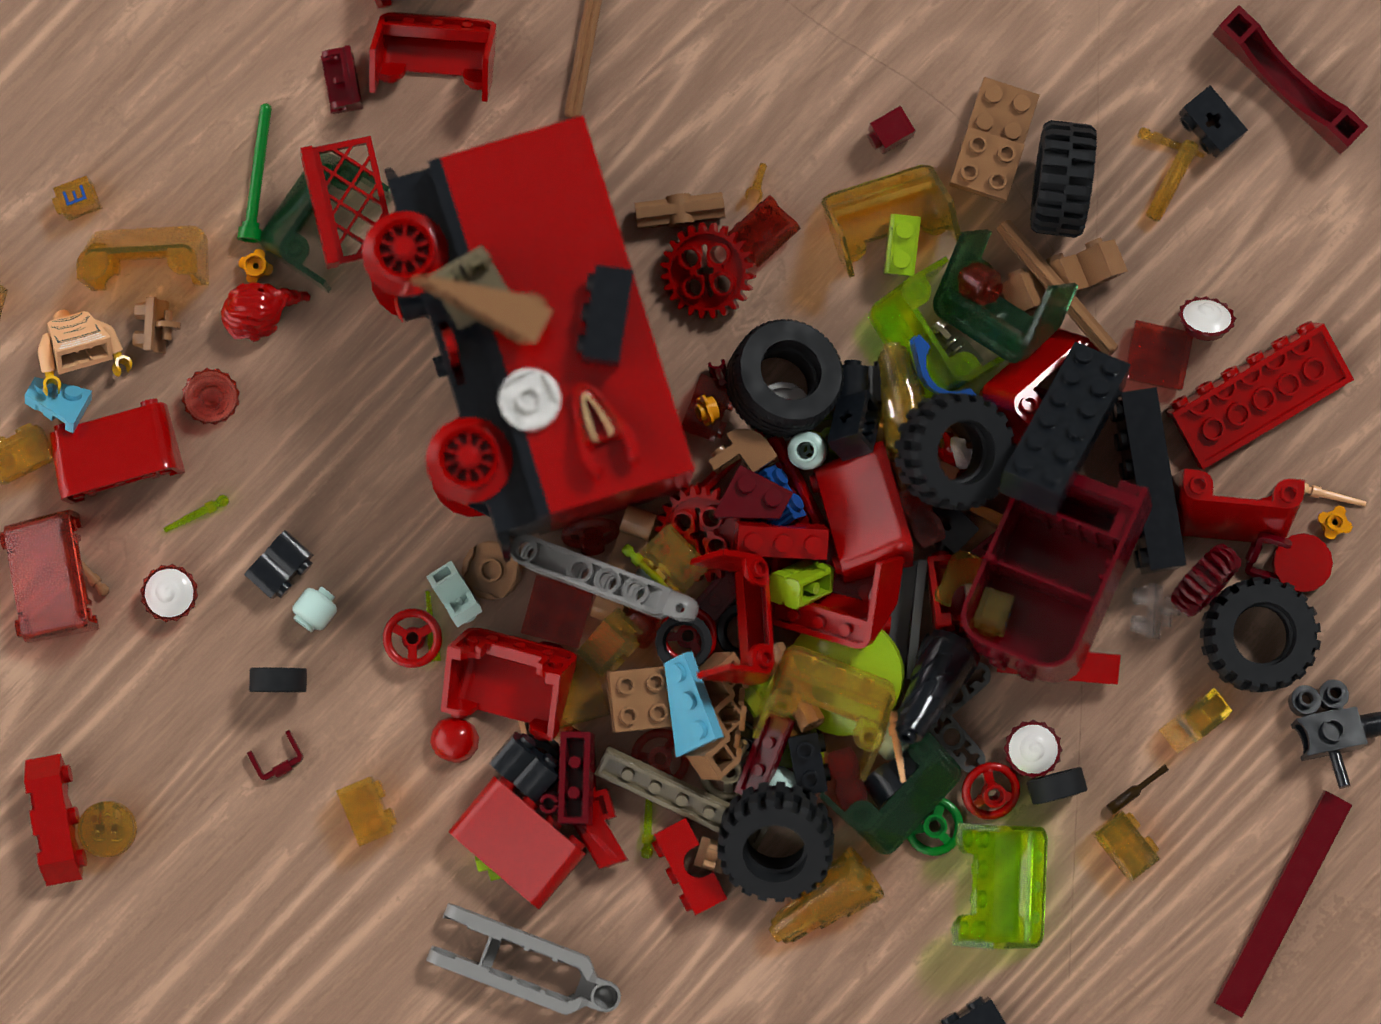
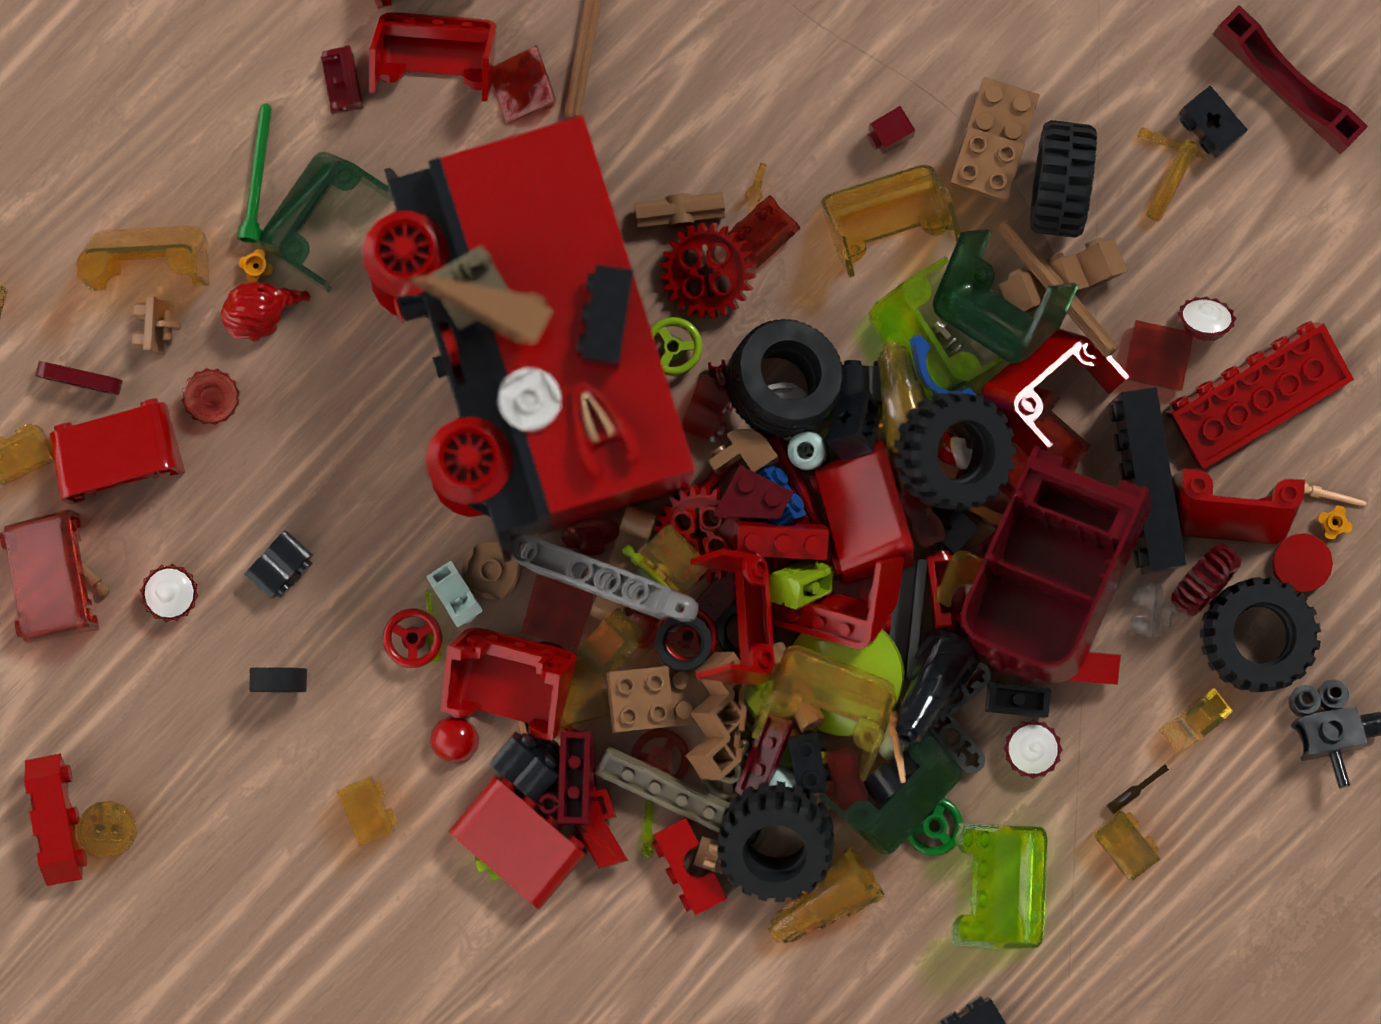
(66, 406): medium azure wing -> none
(76, 198): clear yellow brick -> none
(77, 343): light nougat torso -> none
(78, 378): none -> dark red beam
(210, 507): clear neon green piece -> none
(282, 768): dark red piece -> none
(314, 609): light aqua head -> none
(321, 198): red fence -> none
(522, 85): none -> clear red hinge
(590, 992): light grey piece -> none
(668, 356): none -> lime piece
(690, 706): medium azure wing -> none
(706, 409): light orange plate -> none
(902, 245): lime brick -> none
(980, 283): clear red head -> none
(994, 612): clear yellow brick -> none
(998, 798): red piece -> none
(1017, 699): none -> black brick
(1057, 786): black tyre -> none
(1064, 428): black brick -> none
(1255, 549): dark red piece -> none
(1283, 903): dark red tile -> none

